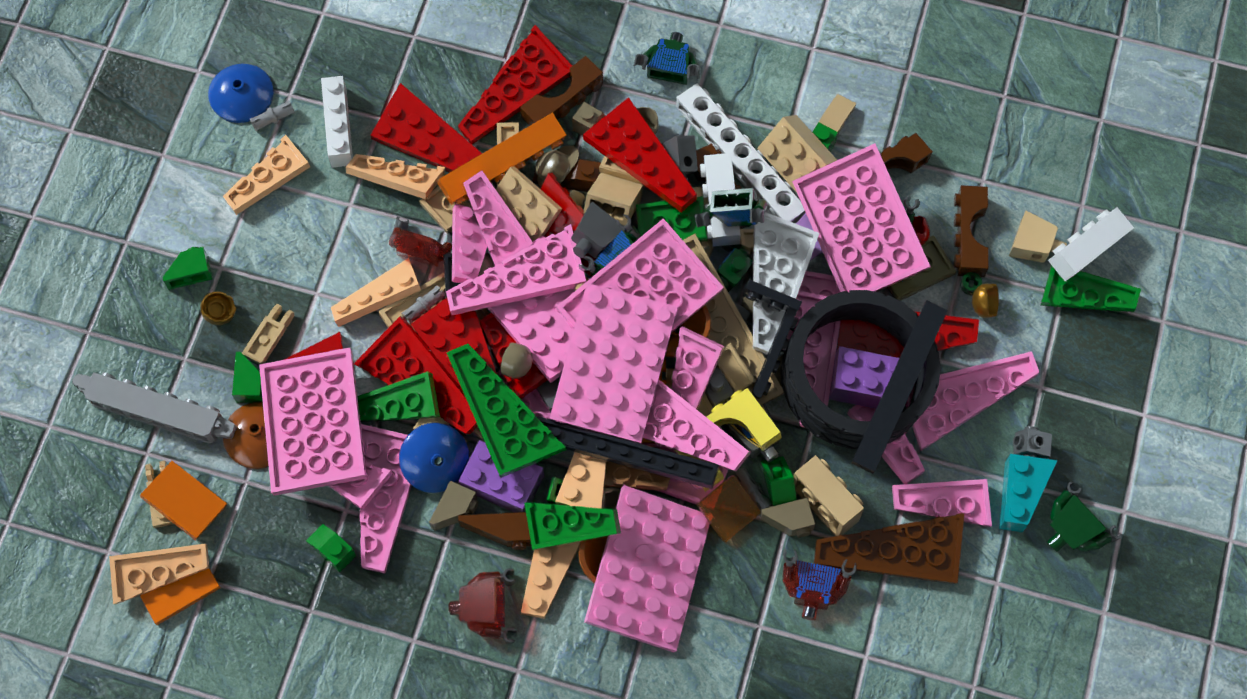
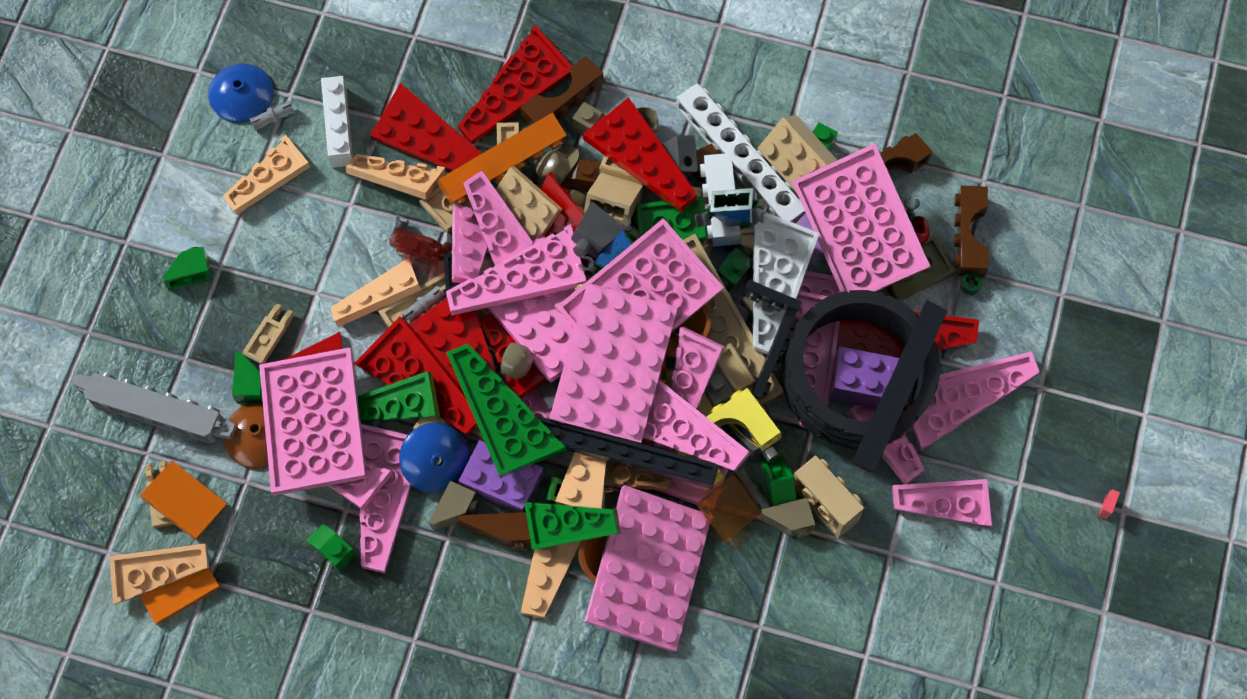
(217, 308): pearl gold hair -> none
(483, 604): clear red torso -> none
(669, 60): torso -> none
(814, 584): clear red torso -> none
(837, 113): tan slope -> none
(909, 550): reddish brown wing -> none
(986, 300): pearl gold hair -> none
(1022, 489): teal wedge -> none
(1032, 443): dark grey brick -> none
(1034, 239): tan torso -> none
(1077, 524): dark green torso -> none
(1089, 245): white brick -> none
(1089, 292): green wing -> none
(1109, 504): none -> coral tile

